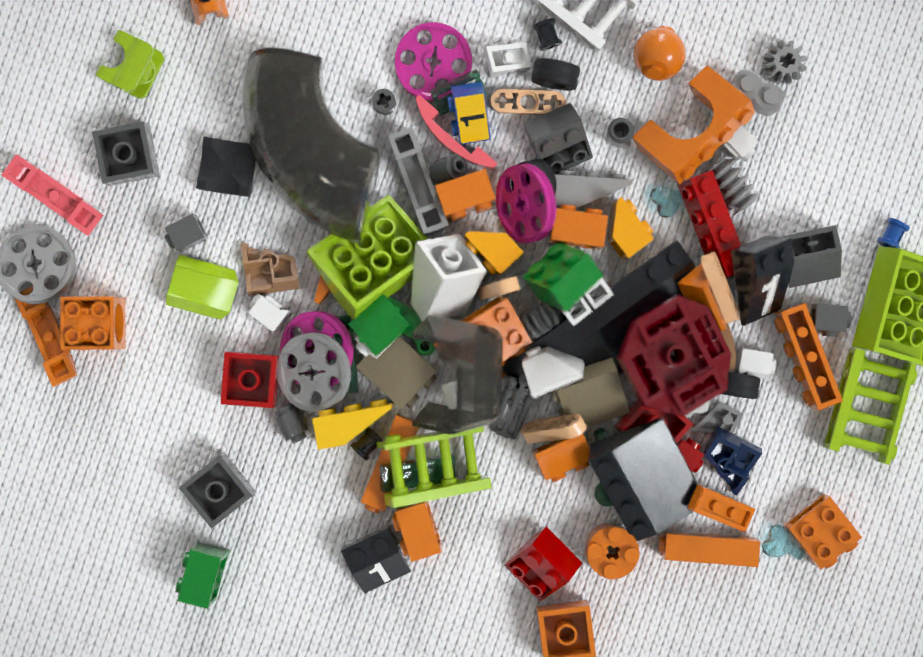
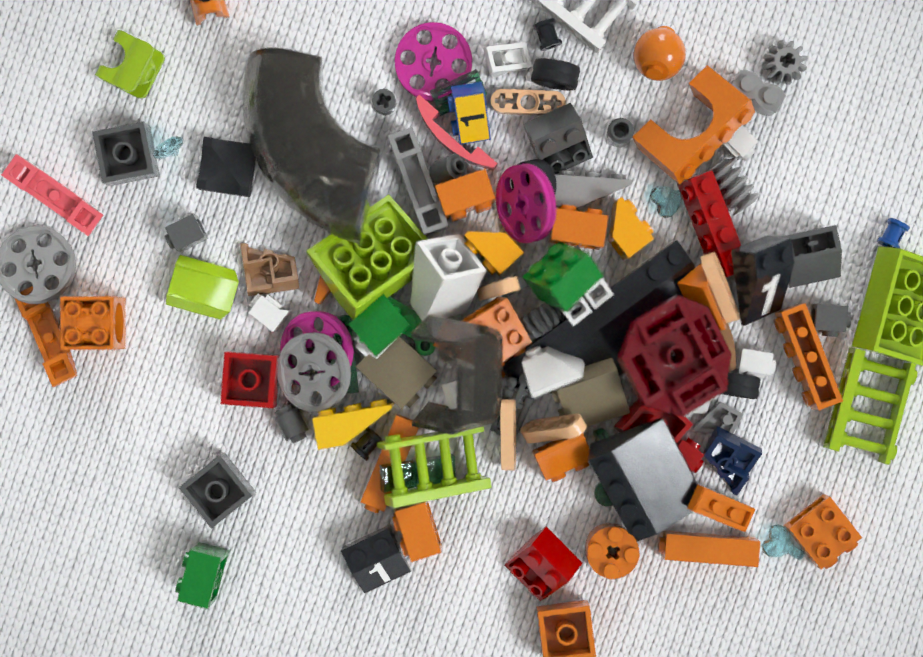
(168, 148): none -> clear light blue rock
(508, 434): none -> light nougat beam

